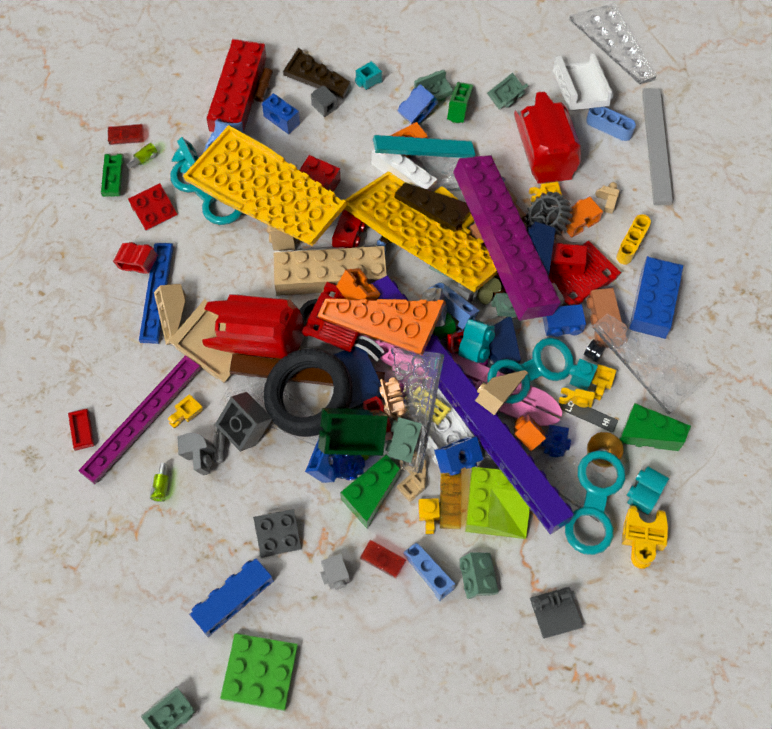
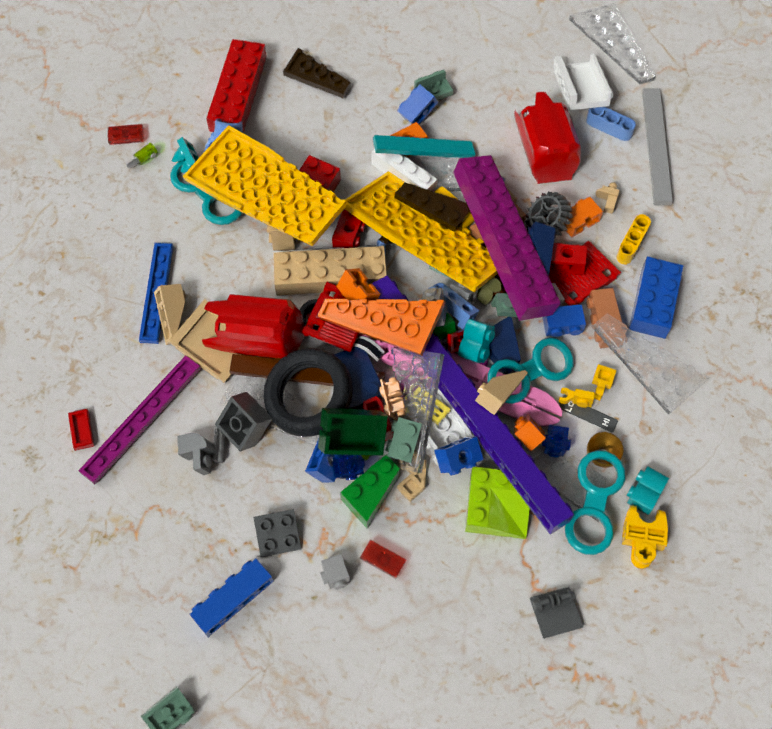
(112, 175): green plate -> none
(135, 257): red brick -> none
(152, 206): red hinge -> none
(160, 484): clear neon green piece -> none
(185, 409): yellow plate -> none
(259, 672): bright green plate -> none
(263, 85): reddish brown pin -> none
(281, 113): blue brick -> none
(324, 101): dark grey brick -> none
(368, 75): teal brick -> none
(429, 512): yellow plate -> none
(429, 571): medium blue leg -> none
(450, 501): clear yellow beam -> none
(459, 102): green slope -> none
(478, 575): sand green bracket -> none
(506, 90): sand green bracket -> none
(544, 188): yellow plate -> none
(582, 374): teal brick -> none
(594, 350): black wheel -> none
(653, 429): green wedge -> none

